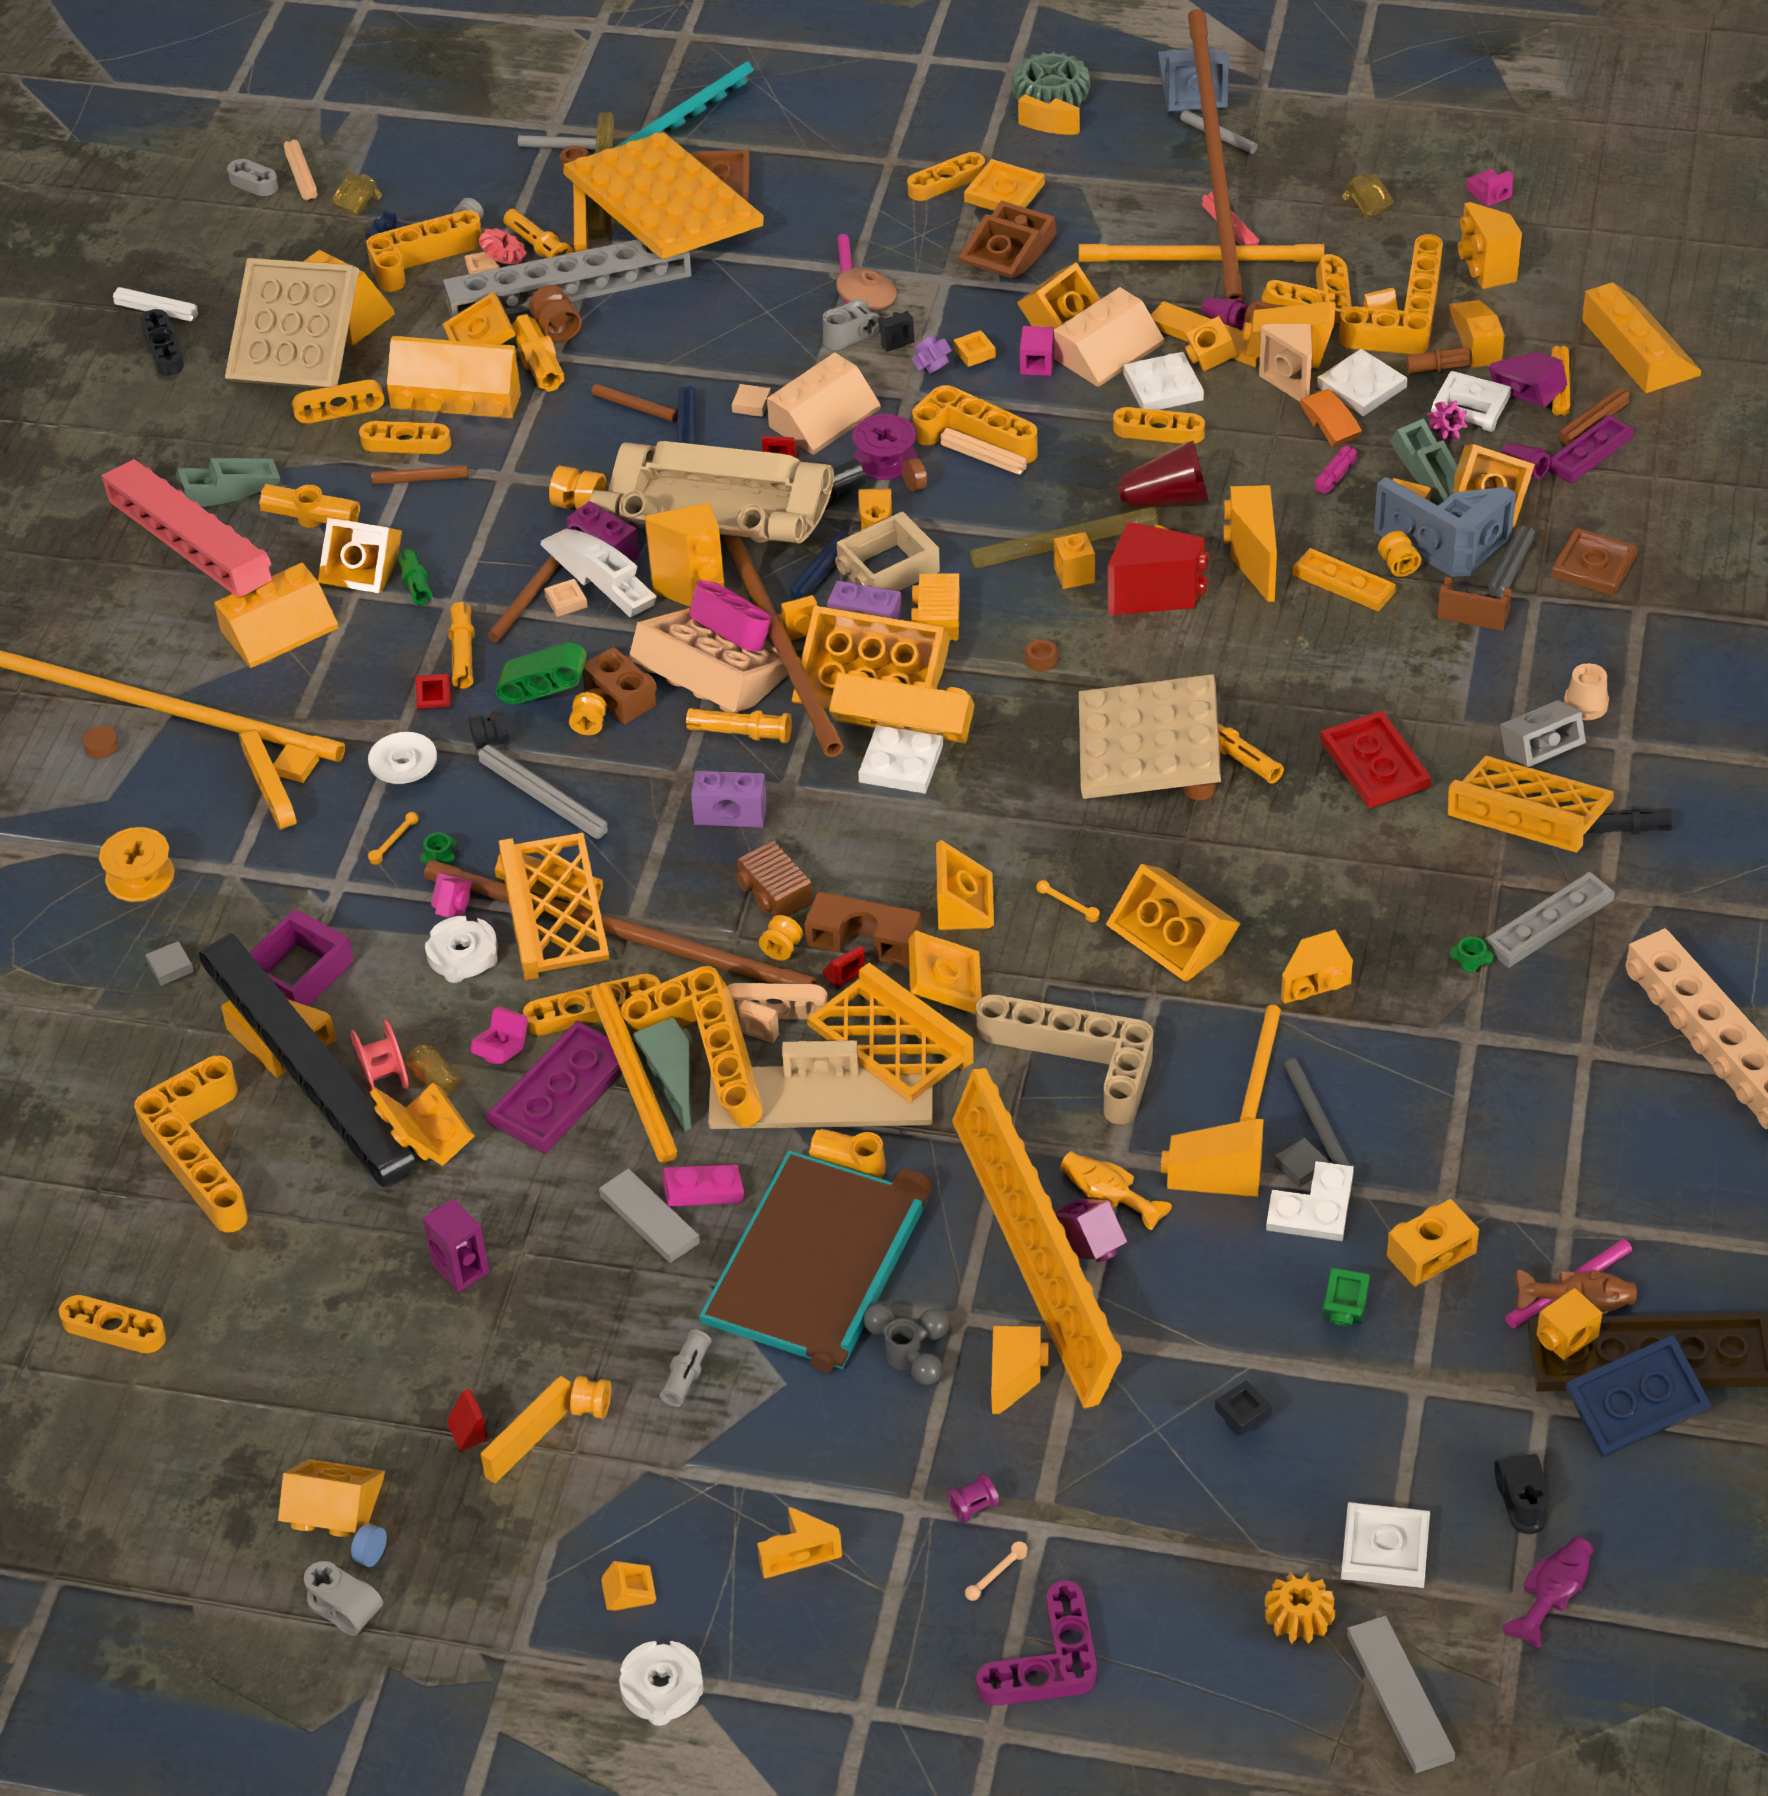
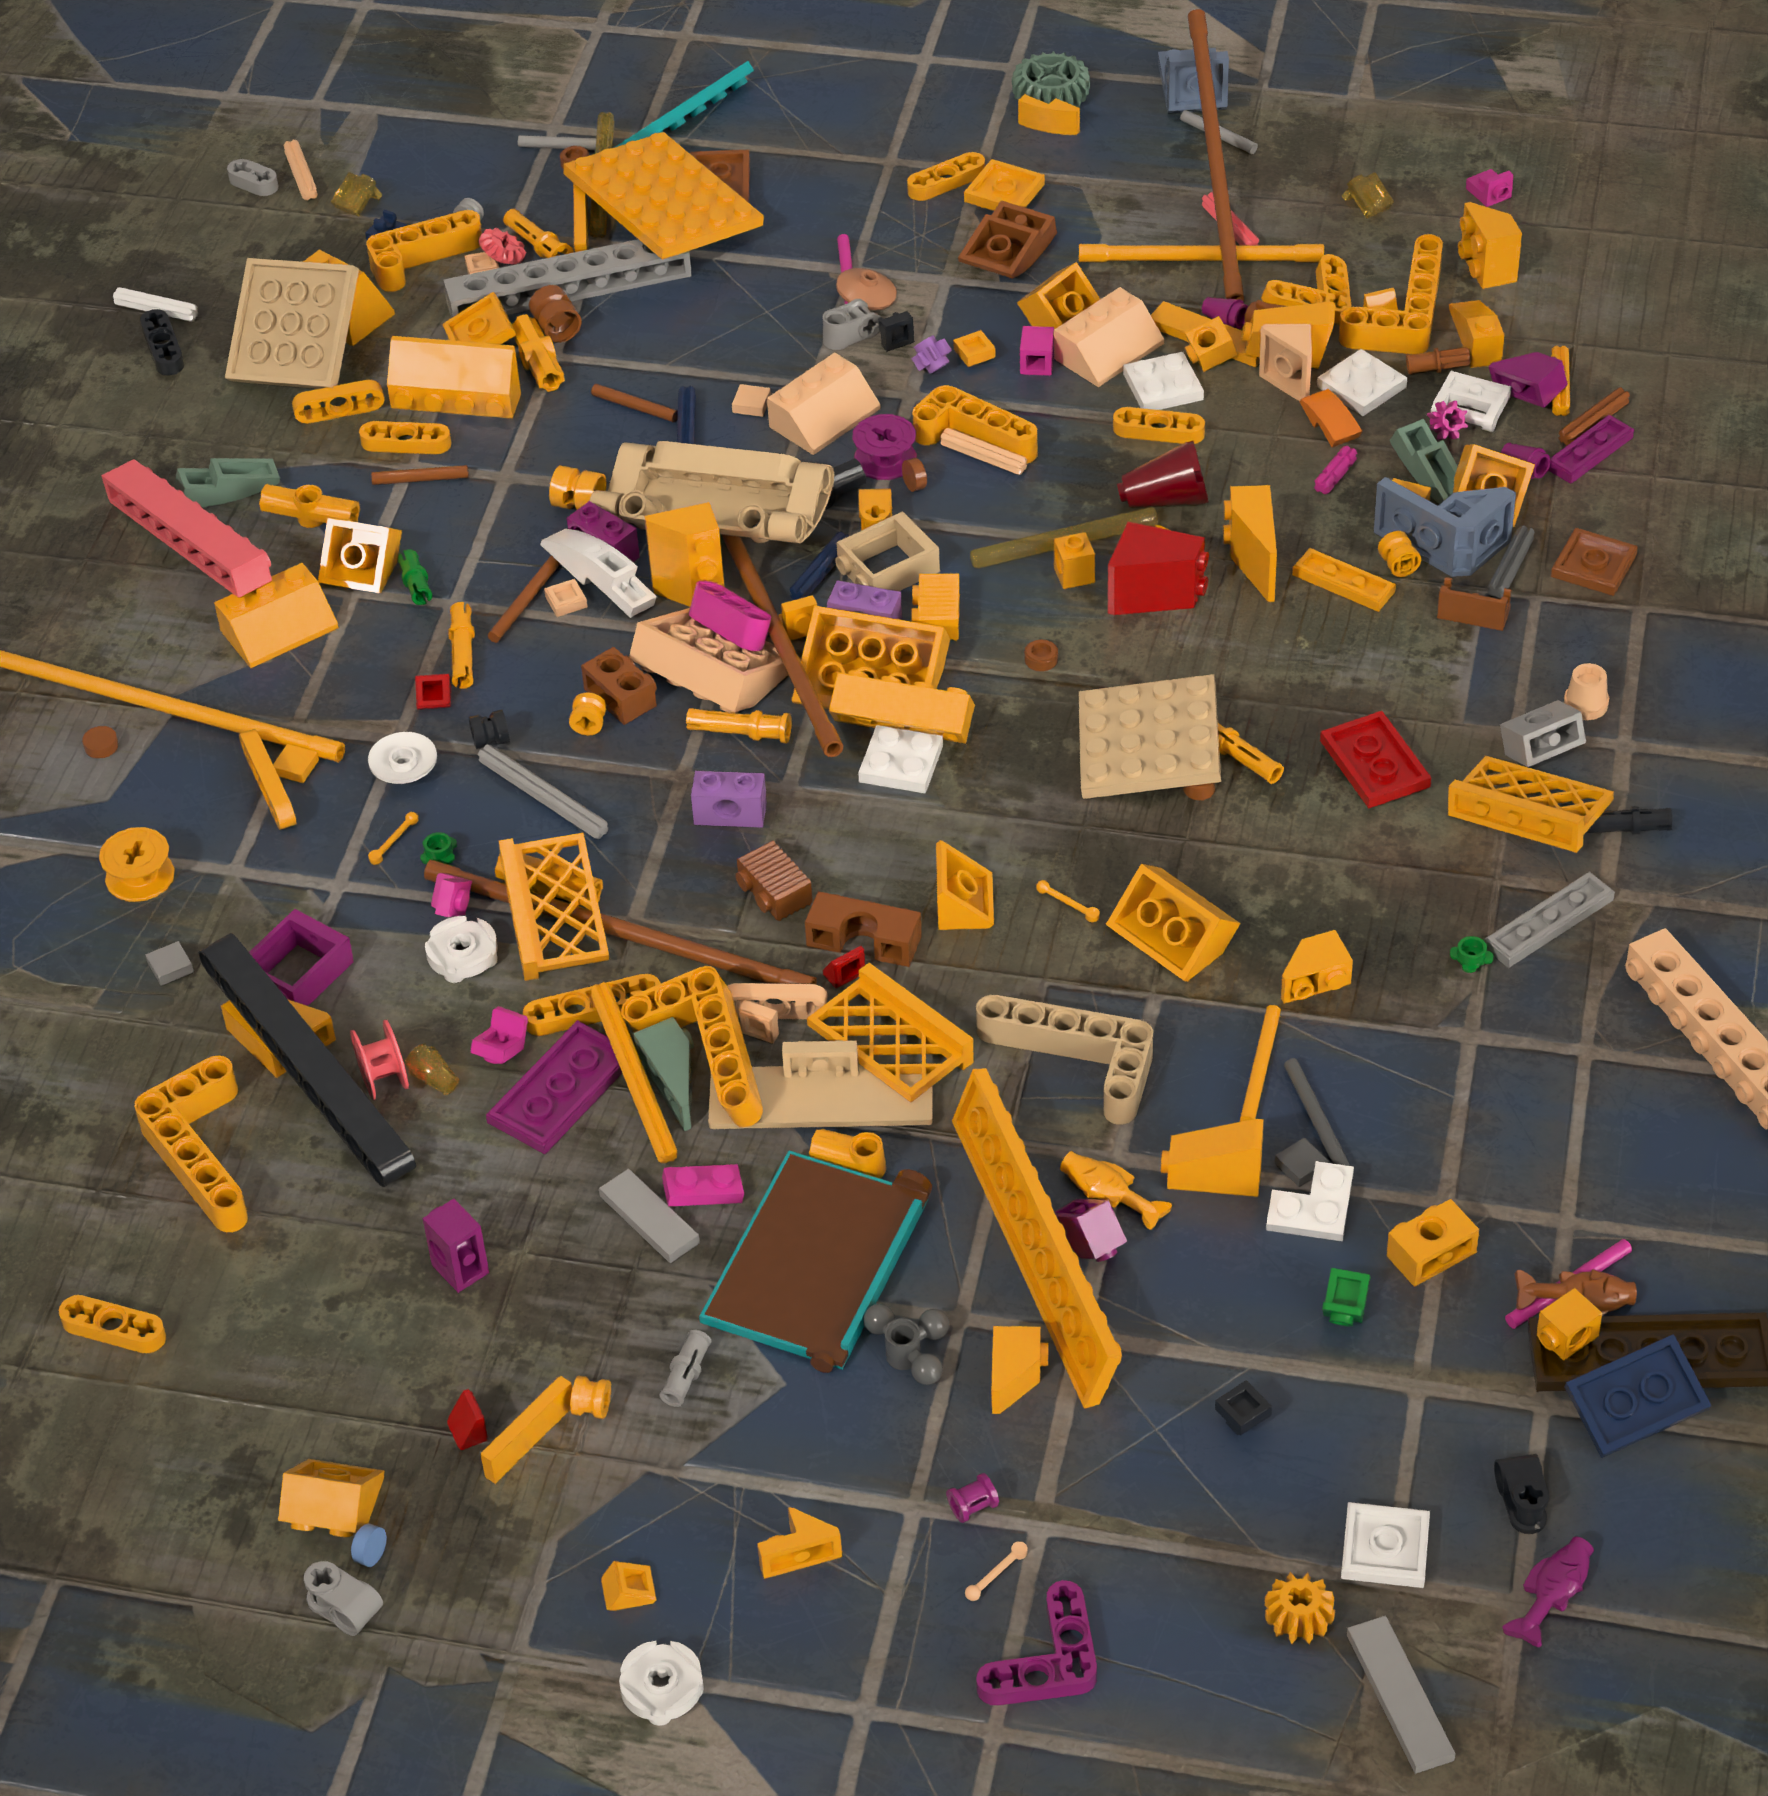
(427, 1124): light orange bracket -> none
(541, 673): green beam -> none
(780, 445): red slope -> none
(780, 937): light orange wheel -> none
(944, 971): light orange plate -> none
(1636, 338): light orange slope -> none

